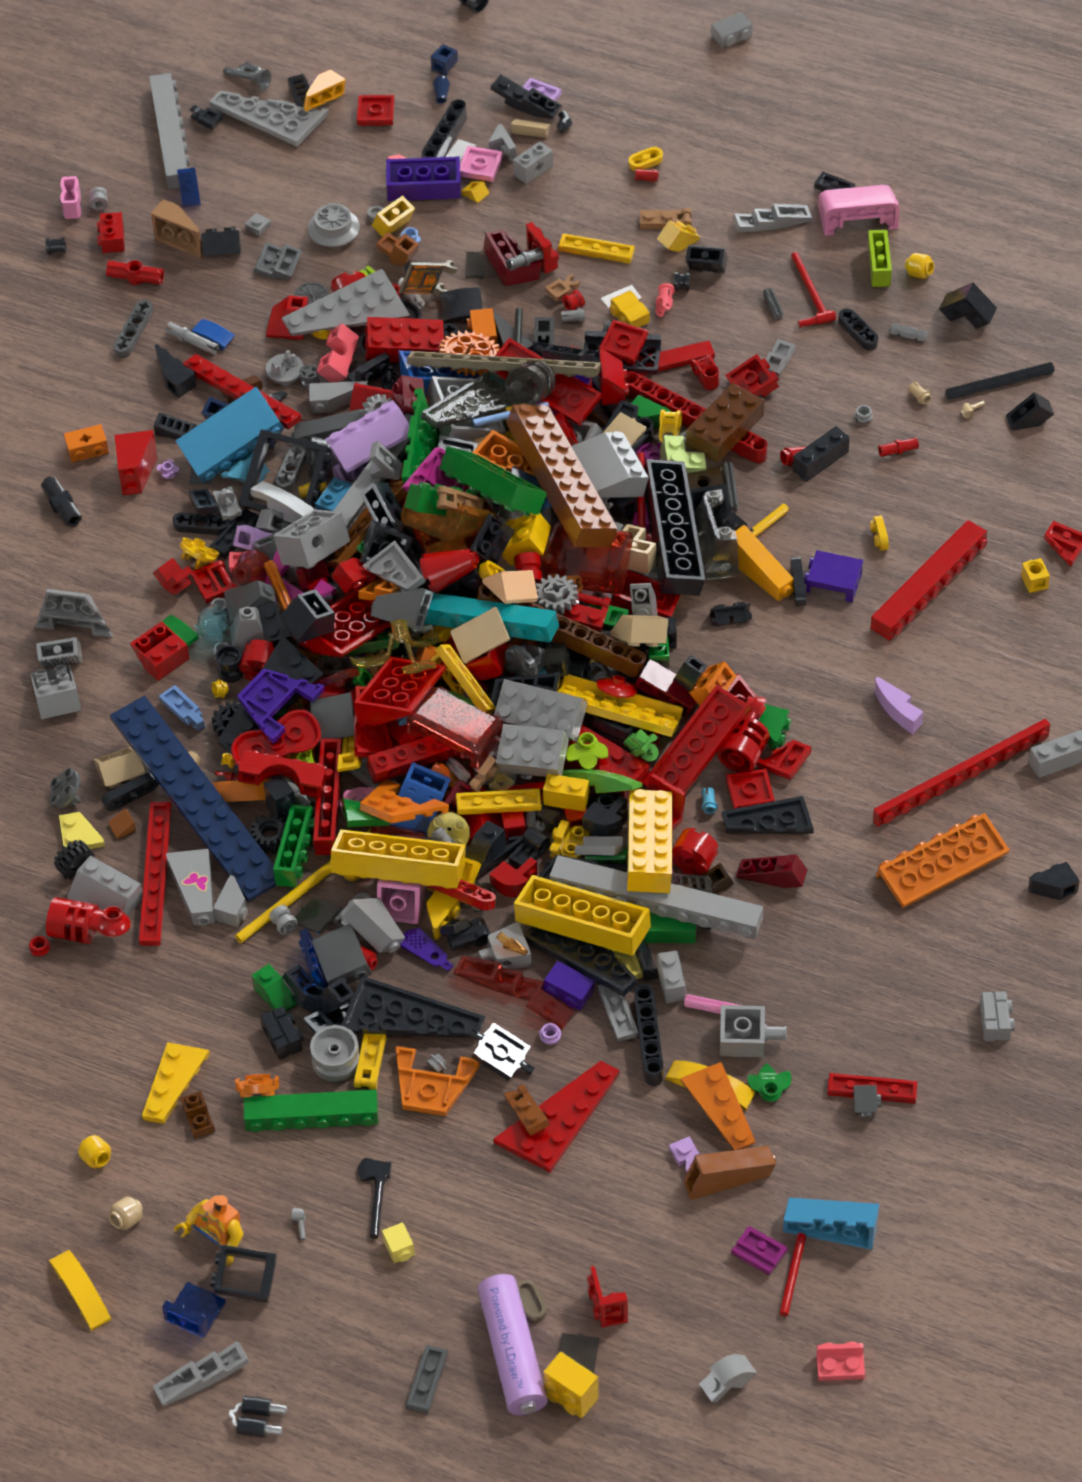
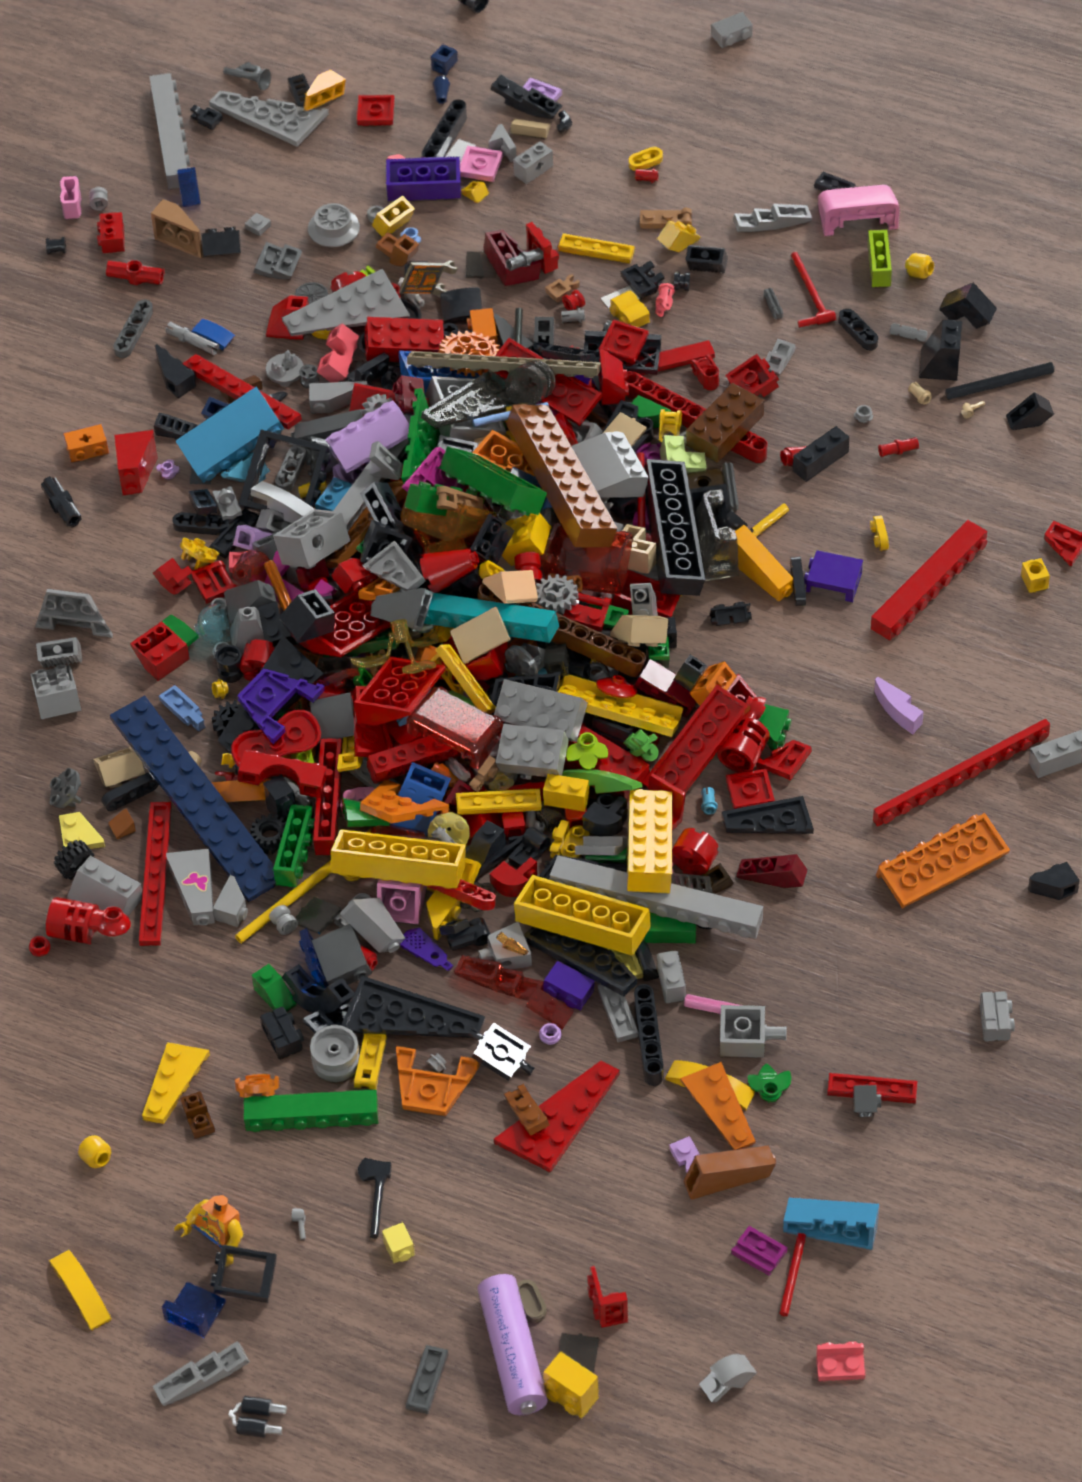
(126, 1213): tan head -> none
(639, 280): none -> black plate
(942, 352): none -> black slope

